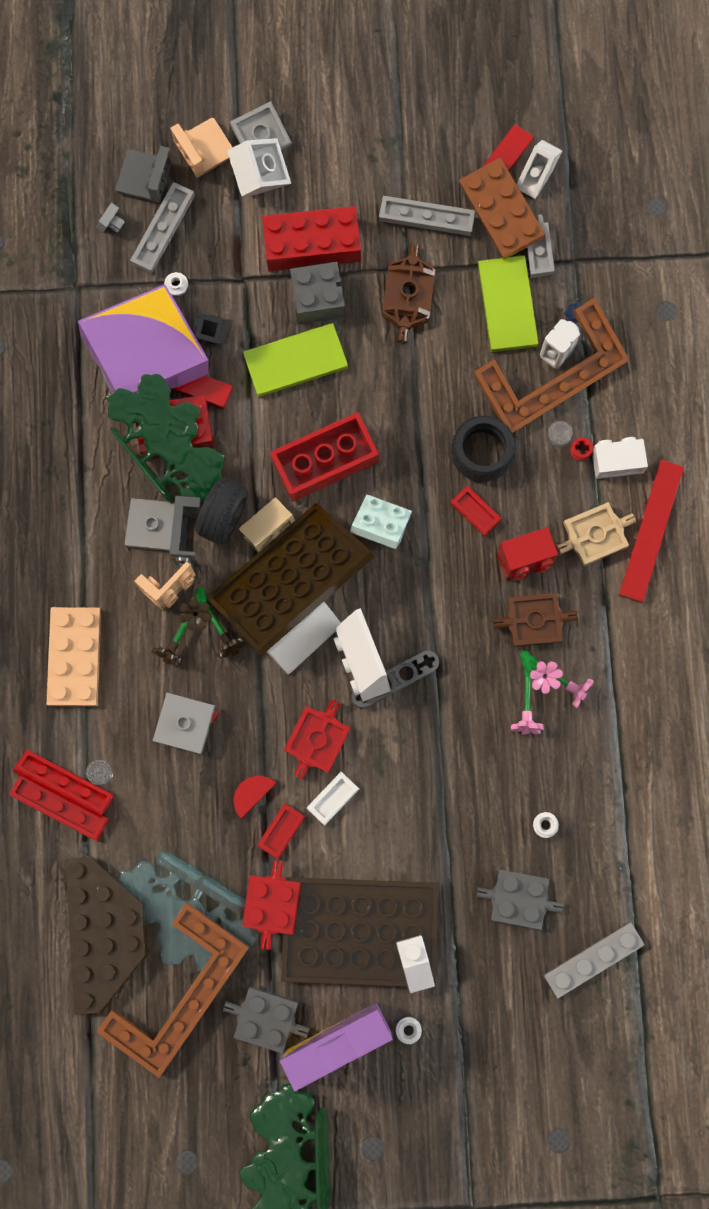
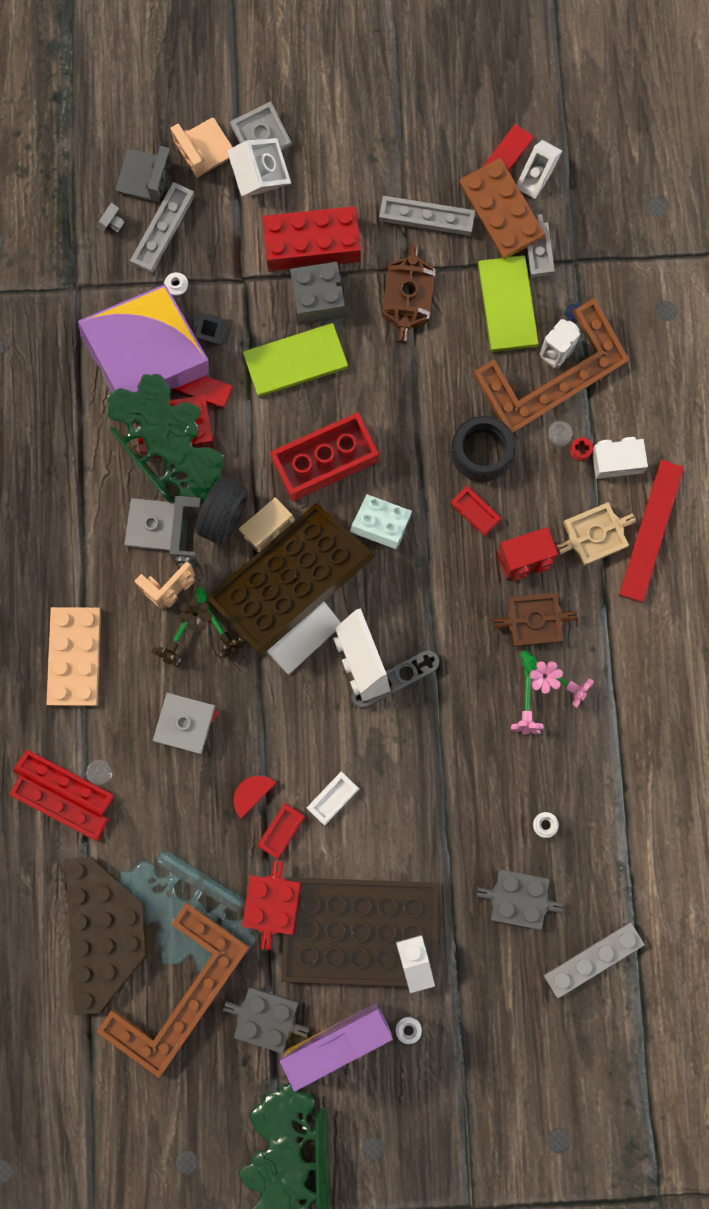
(317, 739): red plate -> none

